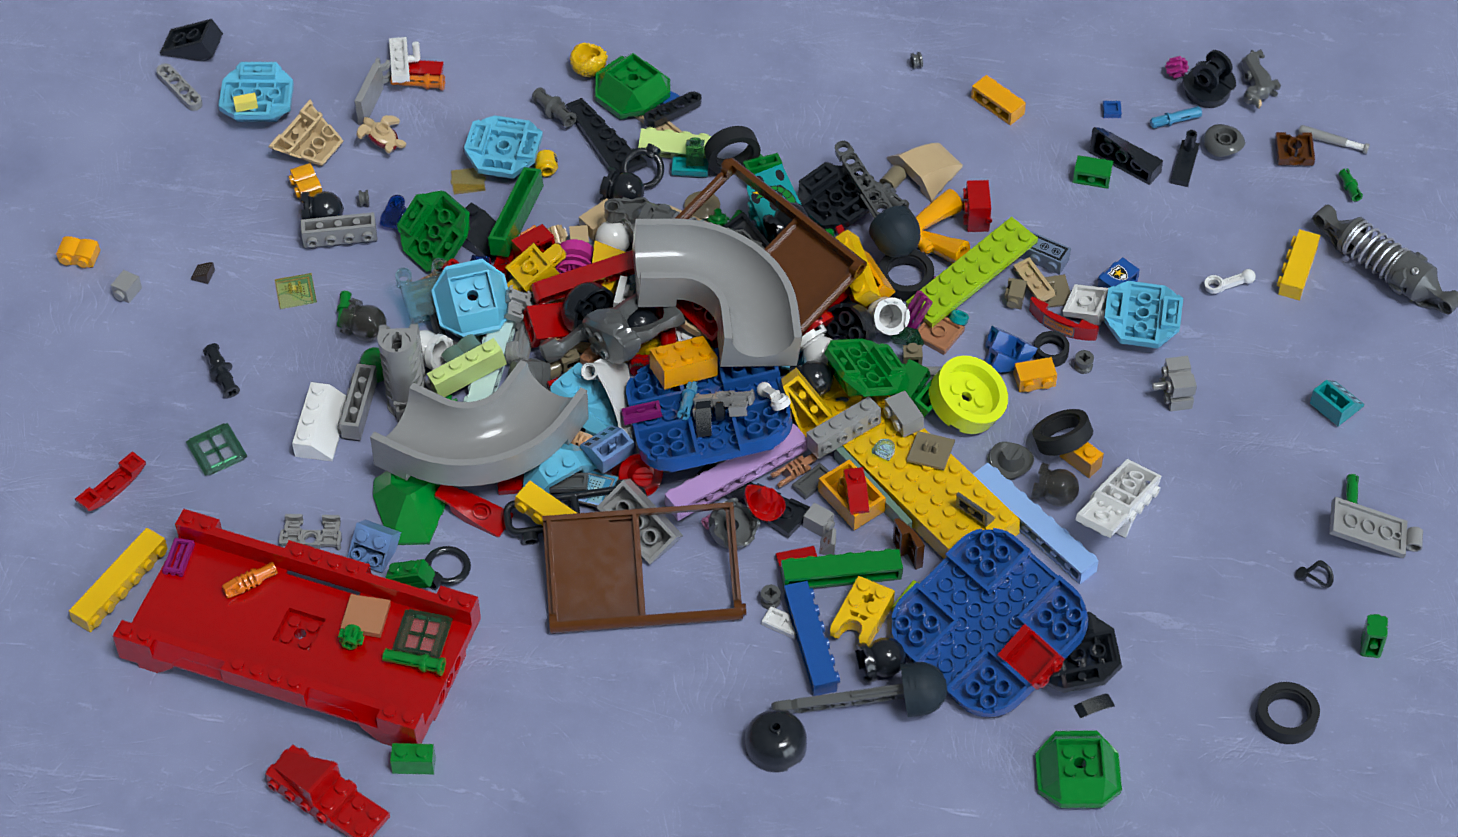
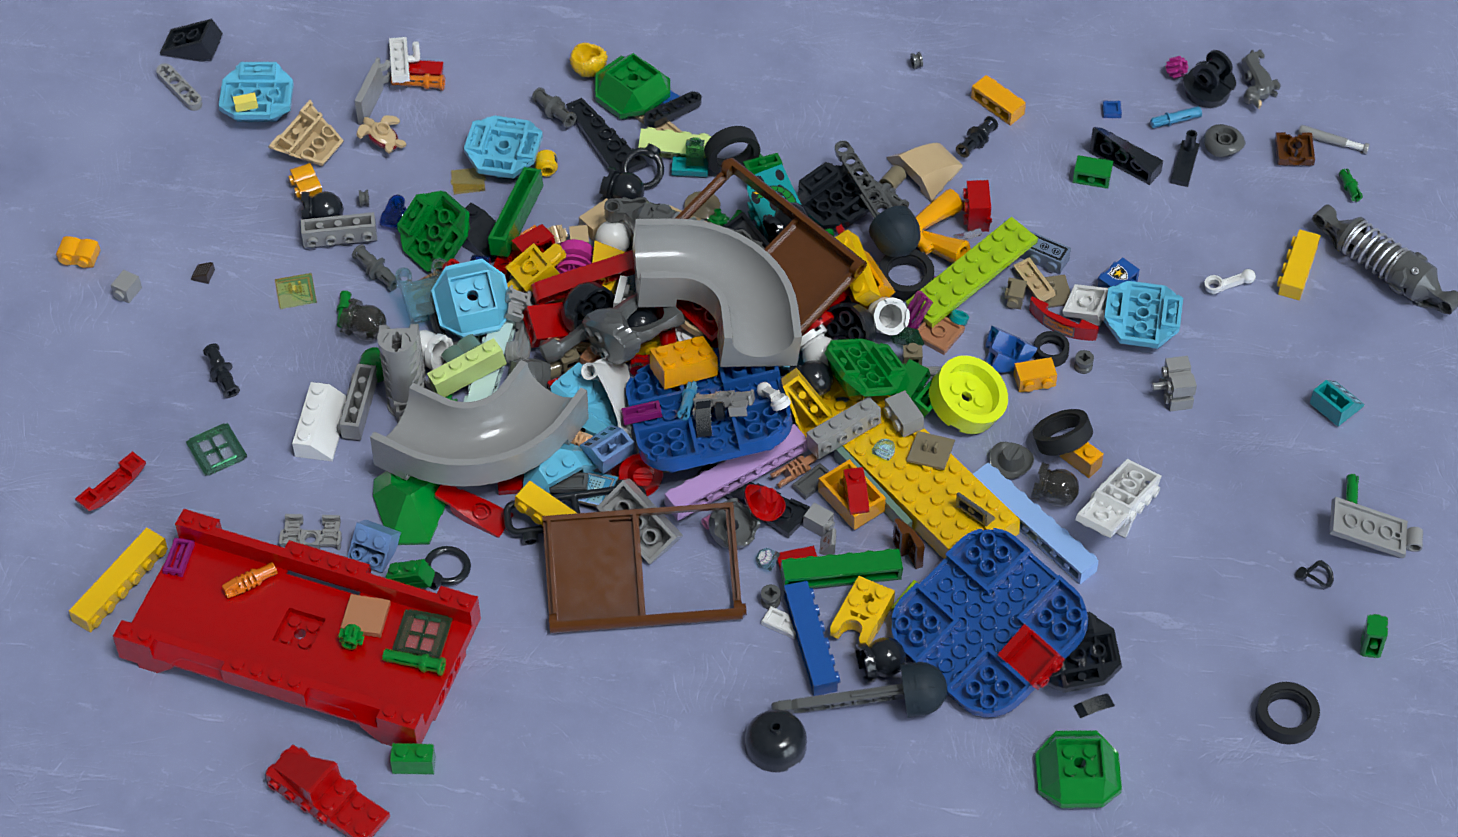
(375, 267): none -> dark grey piece
(767, 558): none -> tile
(969, 234): none -> clear tile
(977, 136): none -> black piece

